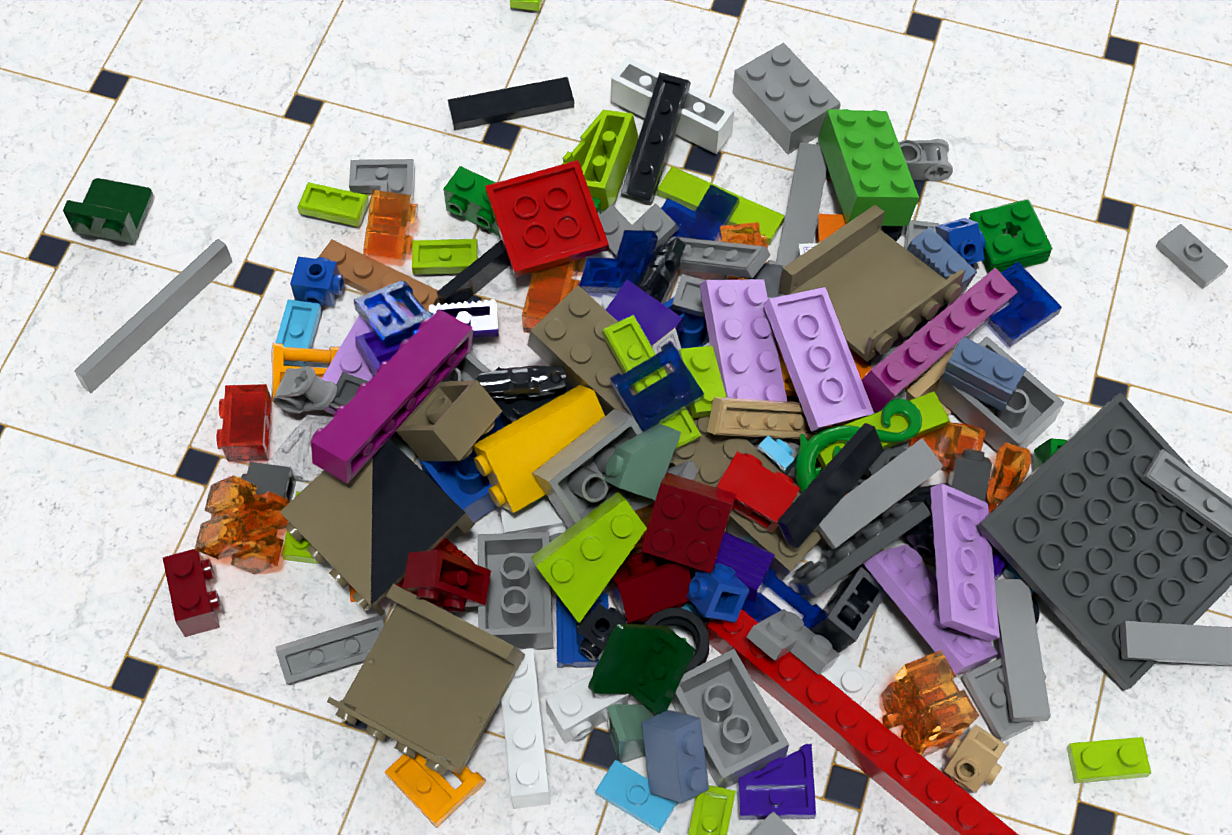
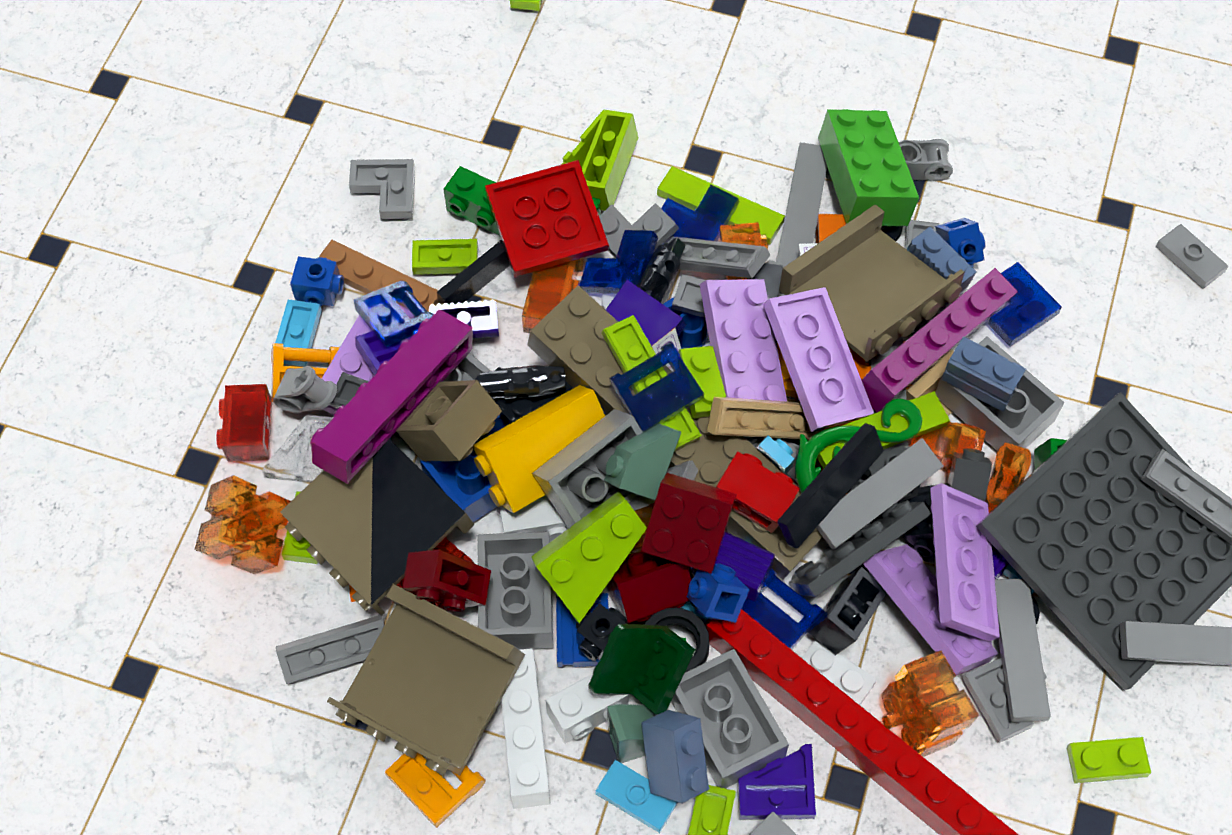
(110, 210): dark green bracket -> none
(153, 316): light grey tile -> none
(191, 592): dark red brick -> none
(271, 478): dark grey brick -> none
(333, 204): lime plate -> none
(389, 225): clear orange brick -> none
(511, 103): black tile -> none
(656, 137): black tile -> none
(701, 119): white brick -> none
(784, 97): light grey brick -> none
(787, 633): light grey plate -> none
(975, 759): tan brick -> none
(1012, 236): green brick -> none

